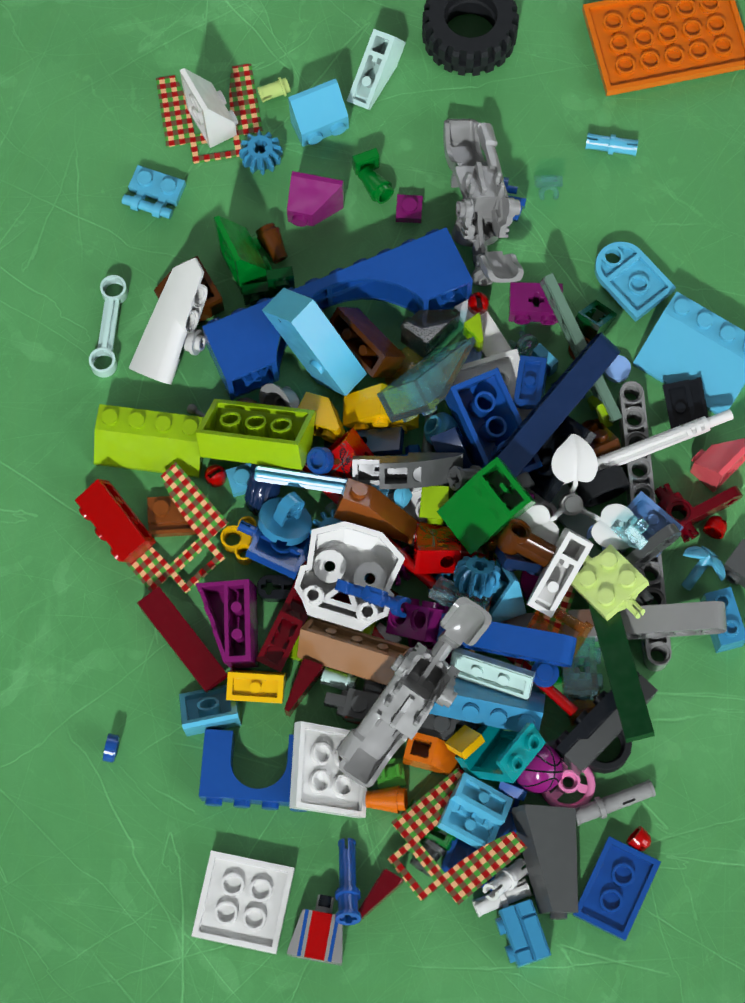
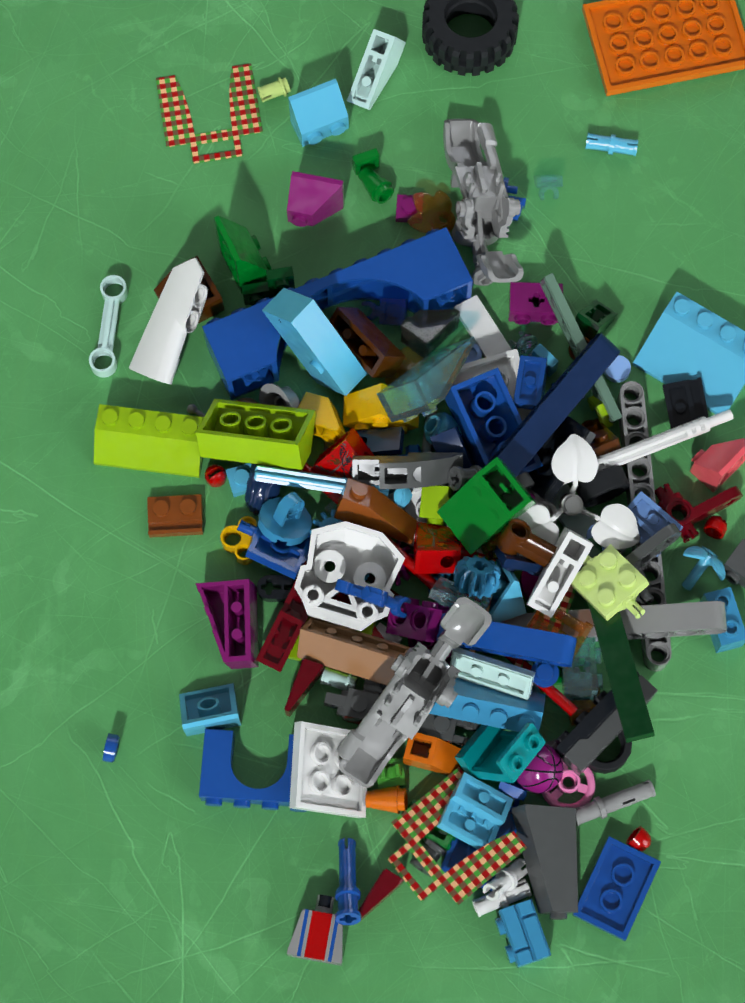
(114, 521): red brick -> none
(156, 186): medium azure plate -> none
(182, 639): dark red slope -> none
(195, 342): white plate -> none
(201, 517): piece -> none
(208, 109): white slope -> none
(243, 902): white plate -> none
(254, 159): dark azure gear -> none
(256, 686): yellow tile -> none
(271, 240): reddish brown cone -> none
(320, 460): blue tile -> none
(390, 311): none -> clear blue plate
(430, 210): none -> clear orange plate
(464, 742): yellow tile -> none
(472, 303): red hinge -> none
(473, 328): lime slope -> none
(631, 531): clear light blue tile -> none
(633, 280): medium azure plate -> none

